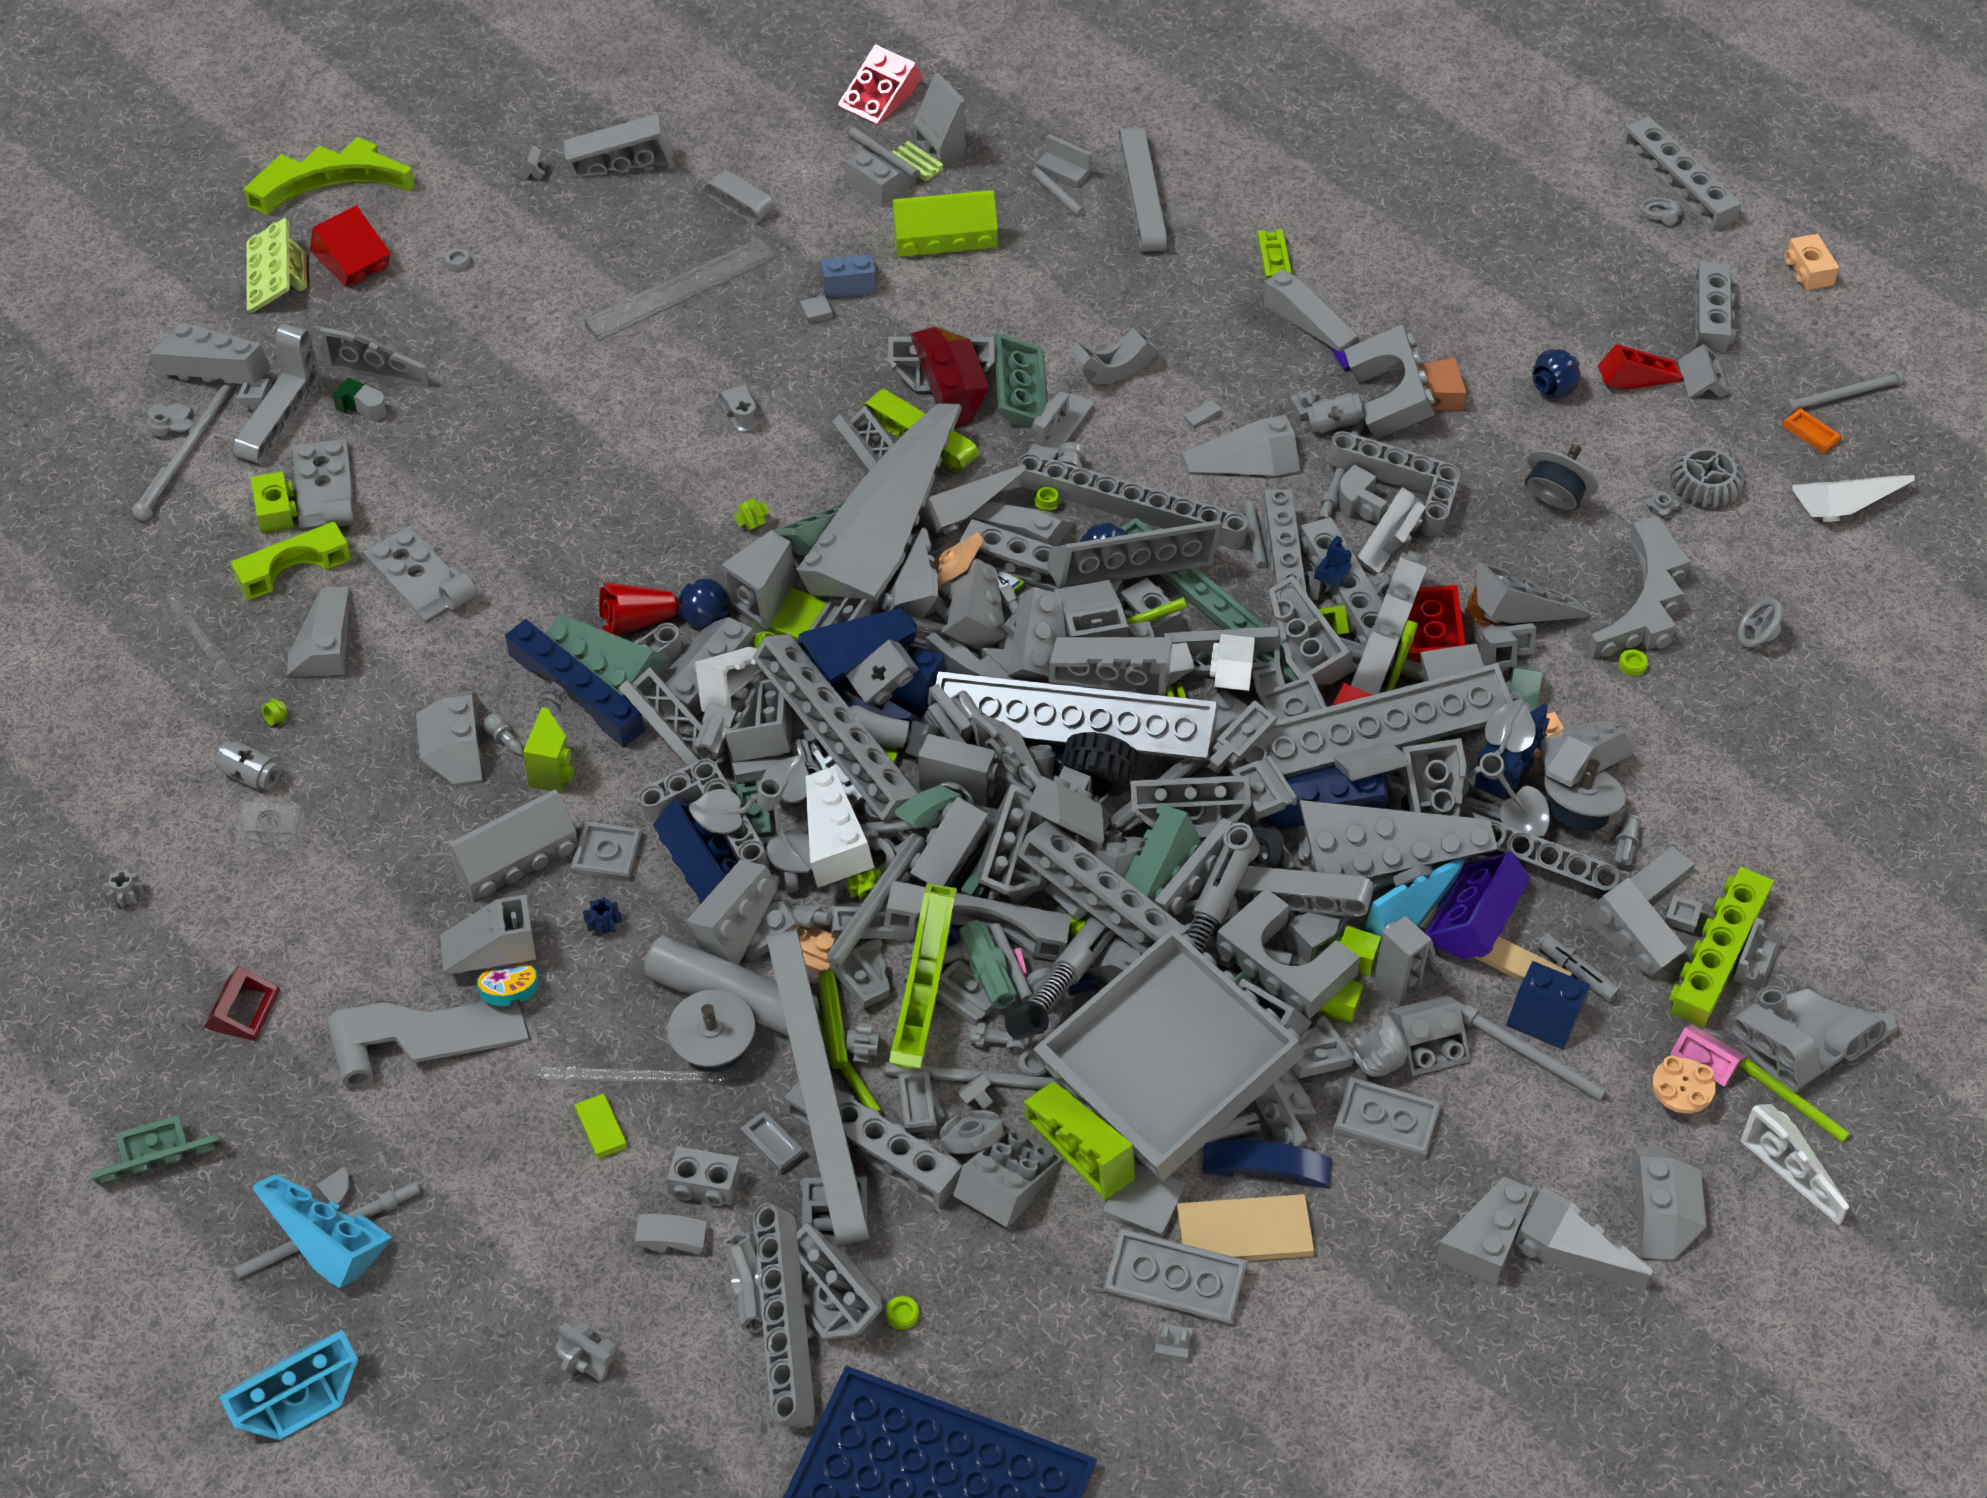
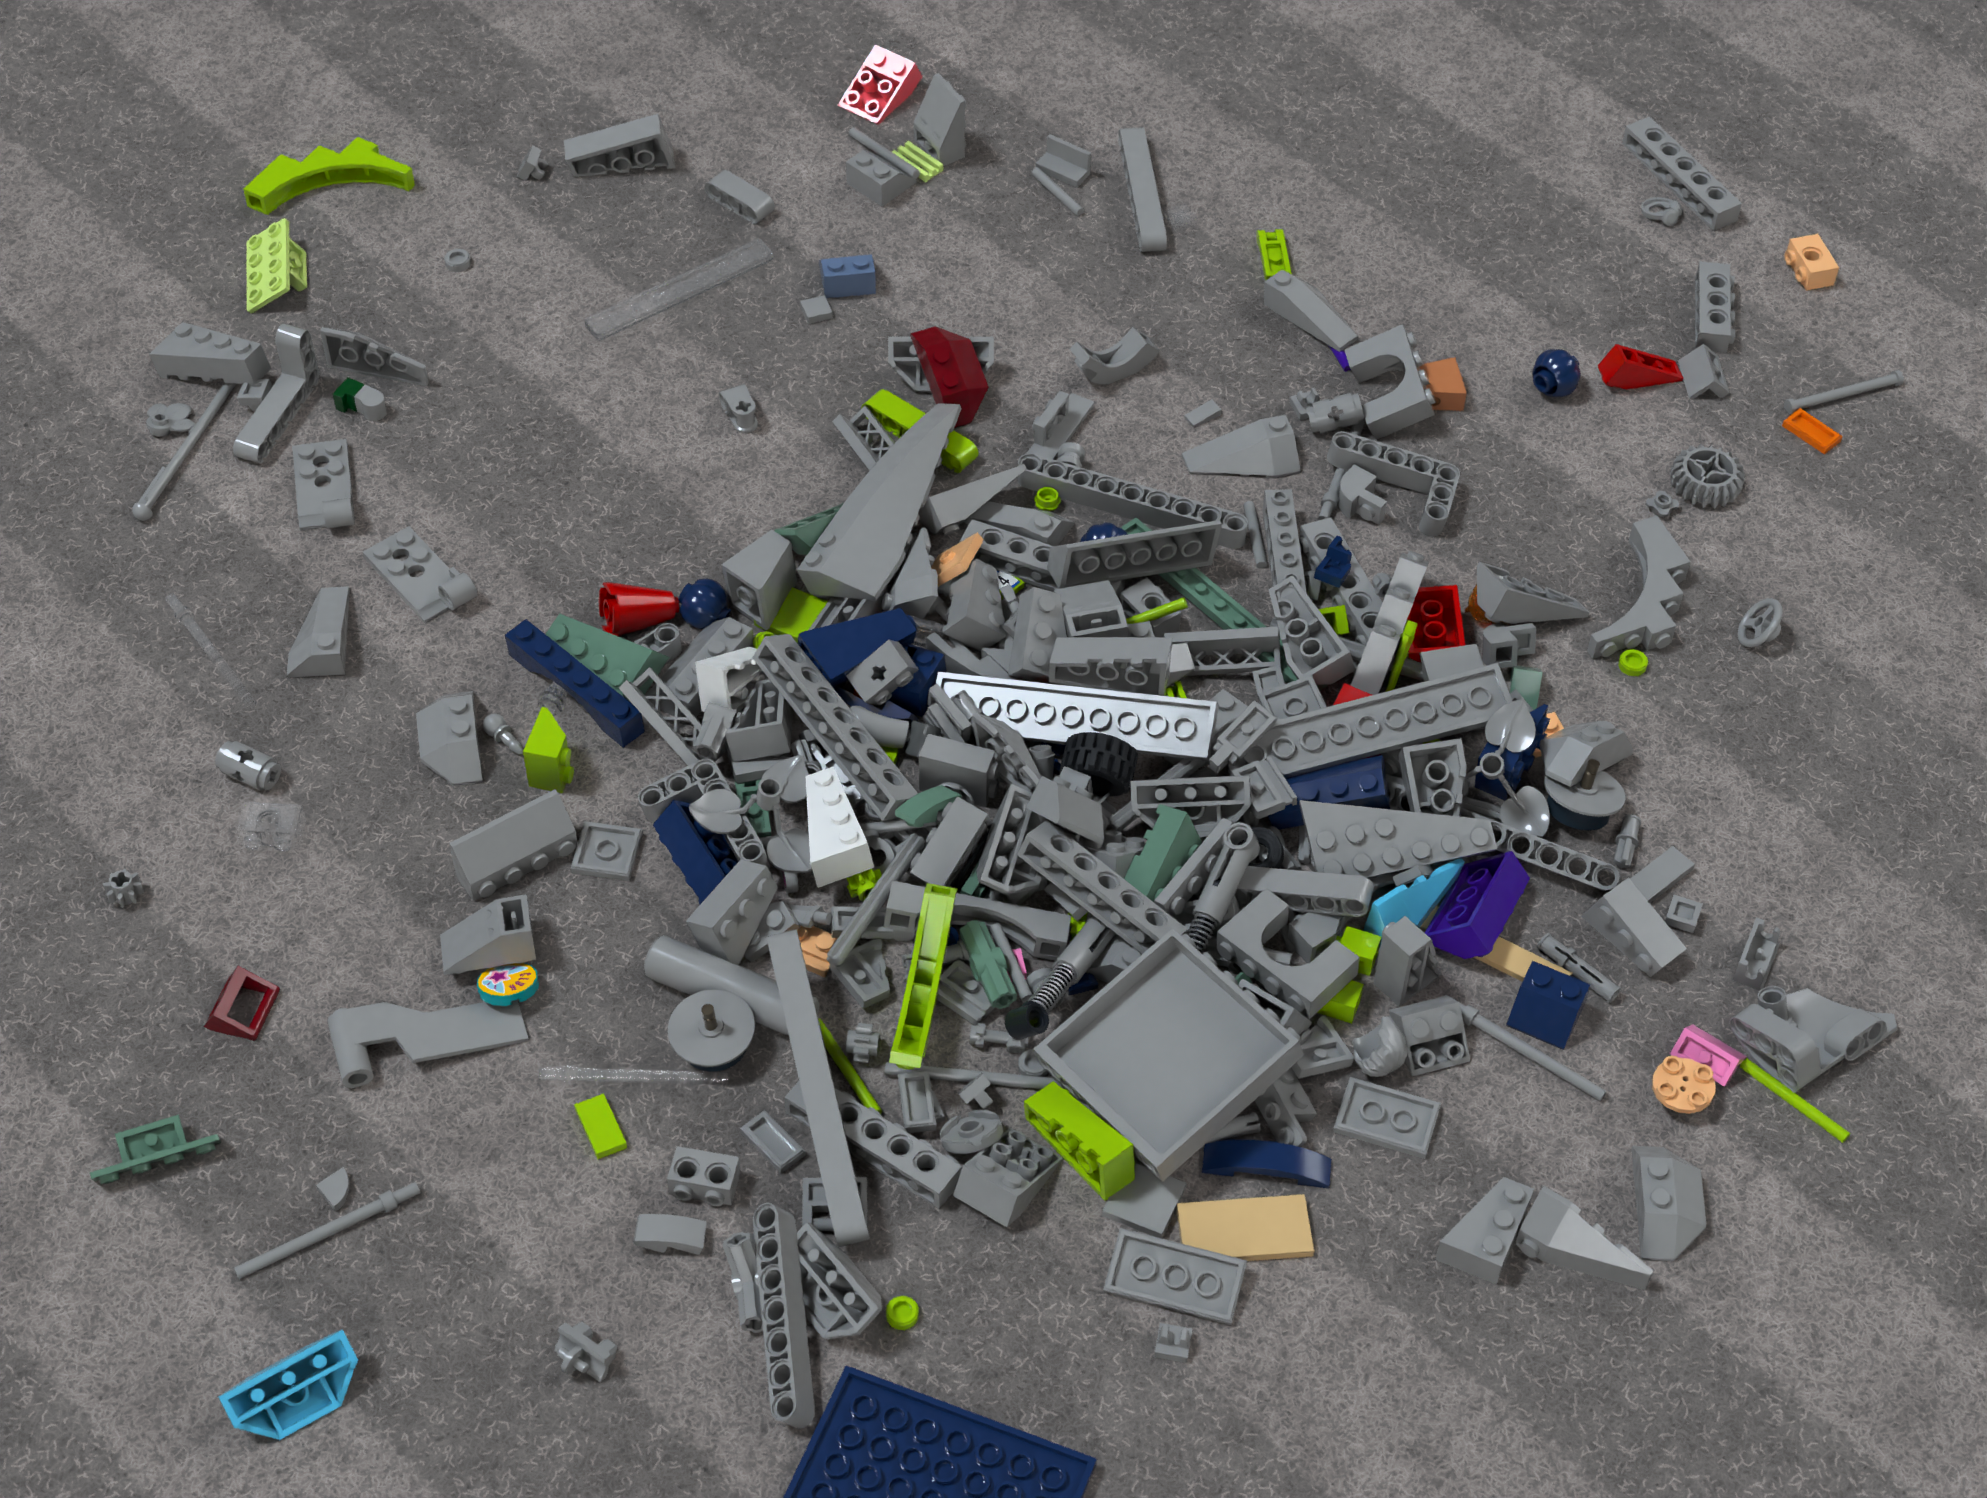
(272, 502): lime brick -> none
(274, 712): lime plate -> none
(320, 546): lime arch -> none
(328, 1239): medium azure wedge -> none
(349, 247): red slope -> none
(602, 916): dark blue gear -> none
(751, 513): lime gear -> none
(832, 1019): lime axle -> none
(945, 223): lime slope -> none
(1019, 380): sand green slope -> none
(1232, 662): white wedge -> none
(1370, 761): light grey tile -> none
(1392, 530): light grey bracket -> none
(1560, 478): light grey piece -> none
(1721, 946): lime brick -> none
(1785, 1150): white wedge -> none
(1846, 496): white wedge -> none

